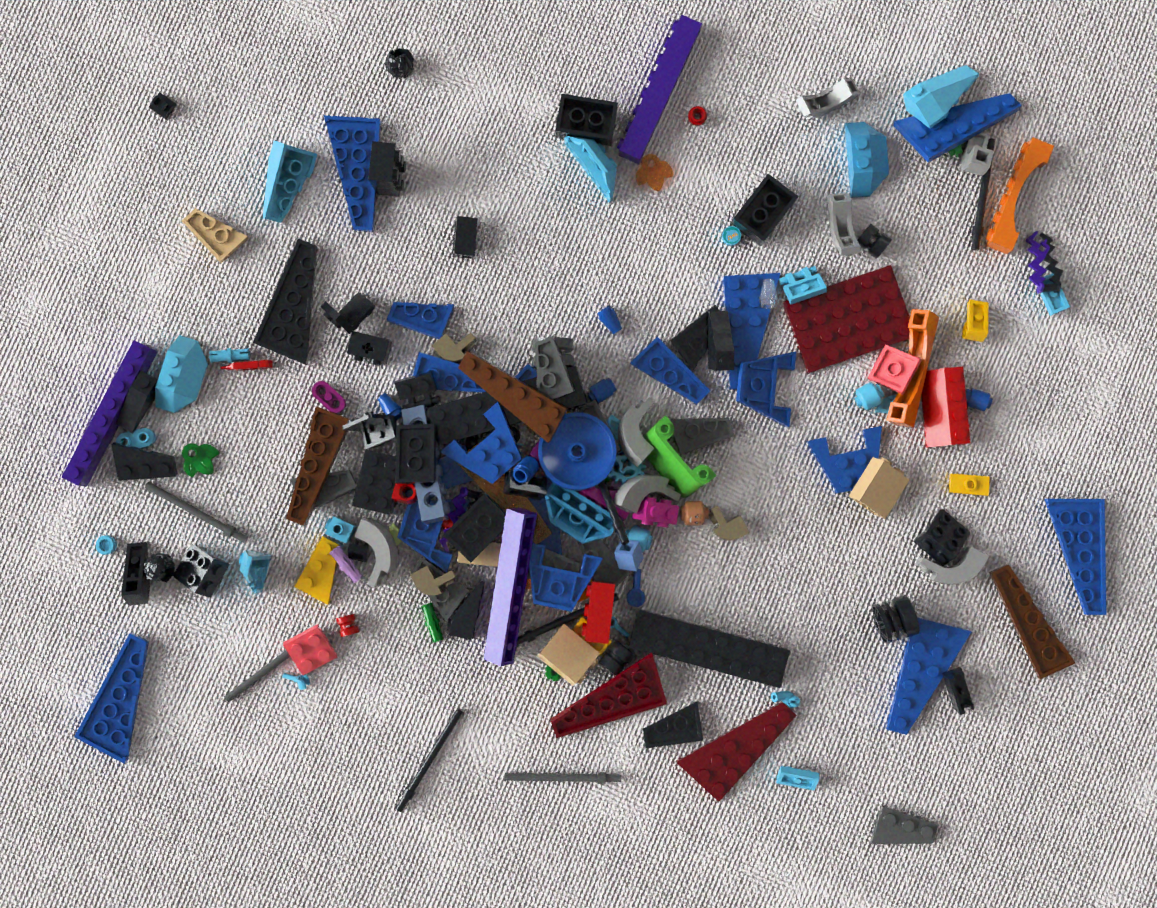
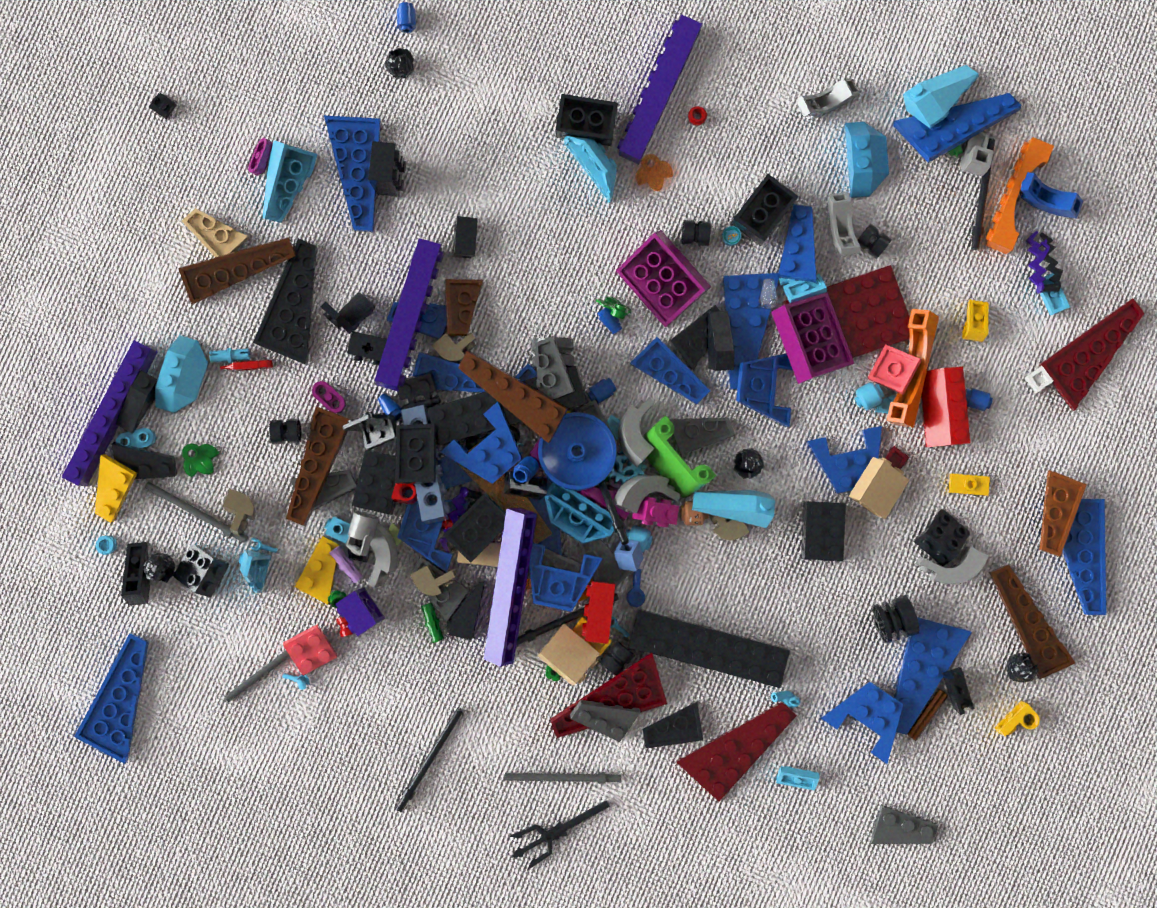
(112, 487): none -> yellow wing
(218, 273): none -> reddish brown wing
(242, 507): none -> dark tan brick
(260, 157): none -> magenta plate
(262, 546): none -> medium azure hand
(279, 434): none -> black wheel
(335, 597): none -> green plate
(359, 611): none -> dark purple slope
(361, 528): none -> light grey piece
(406, 17): none -> blue brick
(408, 315): none -> dark purple brick
(460, 304): none -> reddish brown wing
(554, 833): none -> black piece
(605, 719): none -> dark grey wing
(617, 309): none -> green plate
(663, 278): none -> magenta slope
(696, 232): none -> black wheel
(738, 505): none -> medium azure wedge
(748, 463): none -> black piece
(799, 248): none -> blue wing
(812, 337): none -> magenta slope
(823, 531): none -> black brick
(873, 709): none -> blue wing
(896, 457): none -> dark red tile
(927, 715): none -> reddish brown axle
(1016, 717): none -> yellow plate
(1019, 669): none -> black piece
(1038, 379): none -> white plate
(1049, 199): none -> blue arch
(1060, 508): none -> dark orange wing
(1087, 356): none -> dark red wing

